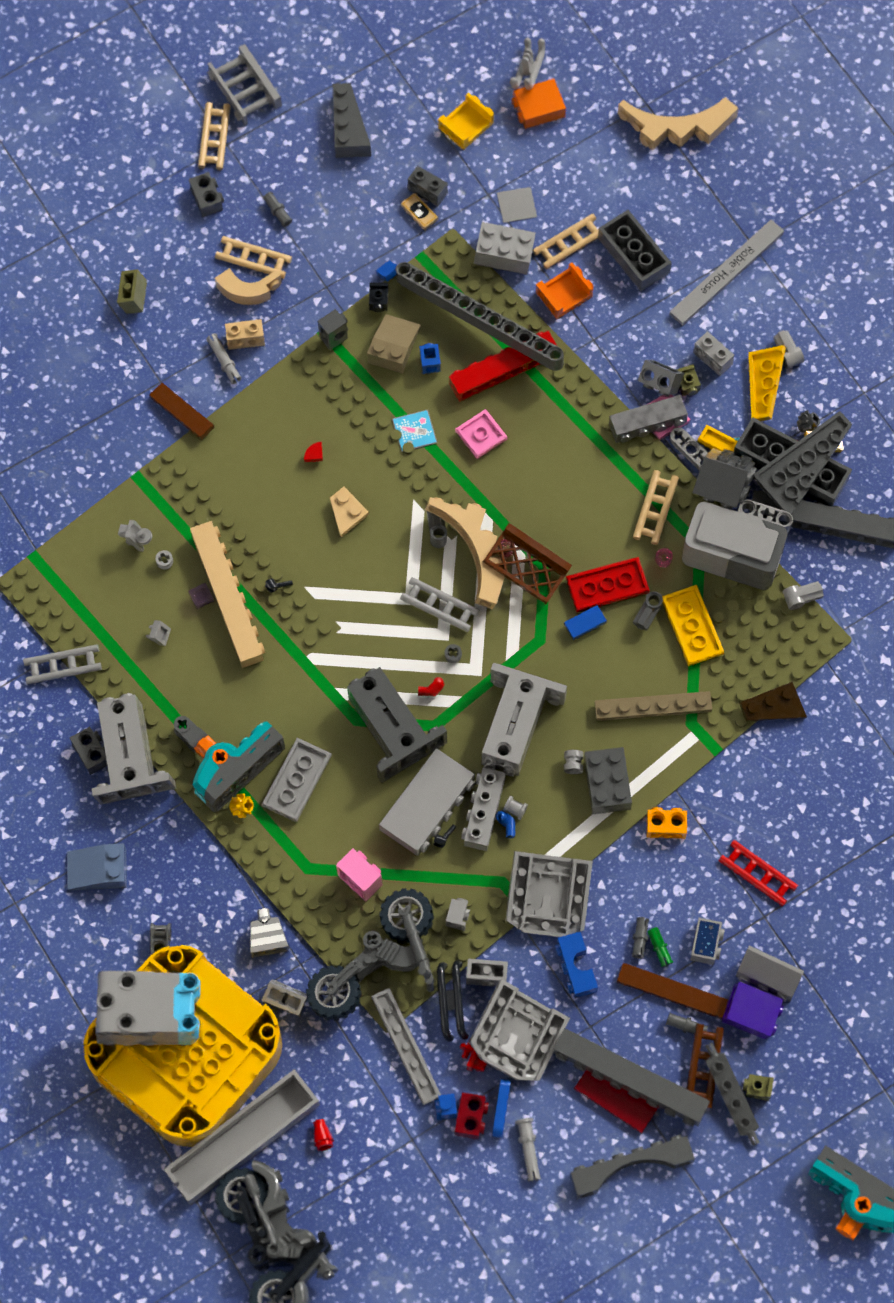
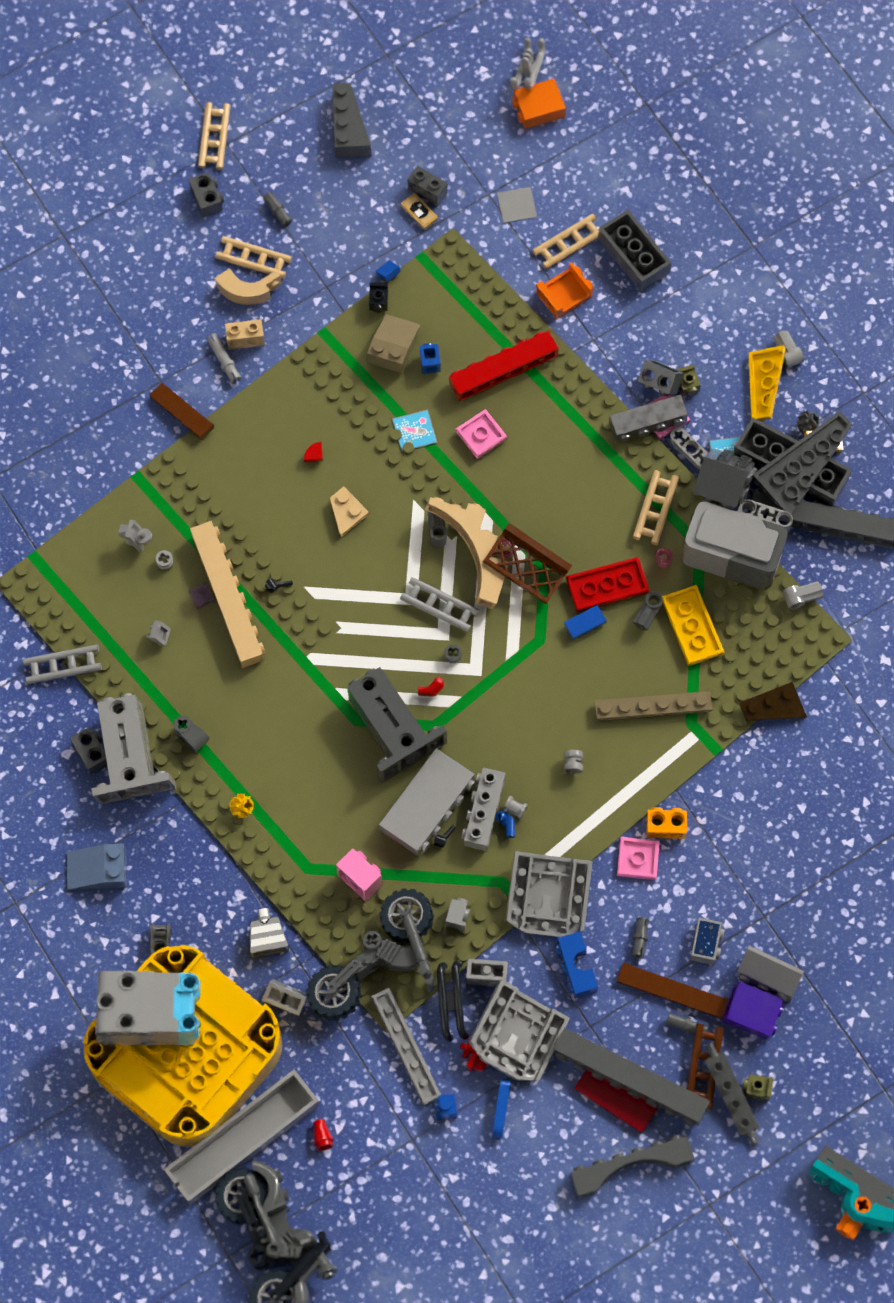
(132, 291): olive brick -> none
(229, 769): dark grey piece -> none
(253, 70): light grey fence -> none
(296, 780): light grey tile -> none
(333, 329): dark grey brick -> none
(454, 300): dark grey beam -> none
(466, 121): yellow panel -> none
(466, 1115): dark red brick -> none
(504, 248): light grey brick -> none
(517, 716): light grey brick -> none
(527, 1140): light grey pin -> none
(607, 780): dark grey brick -> none
(638, 858): none -> bright pink tile
(659, 946): green axle -> none
(679, 130): tan arch -> none
(713, 353): light grey brick -> none
(715, 439): yellow tile -> none
(726, 272): light grey tile -> none
(756, 861): red bar -> none

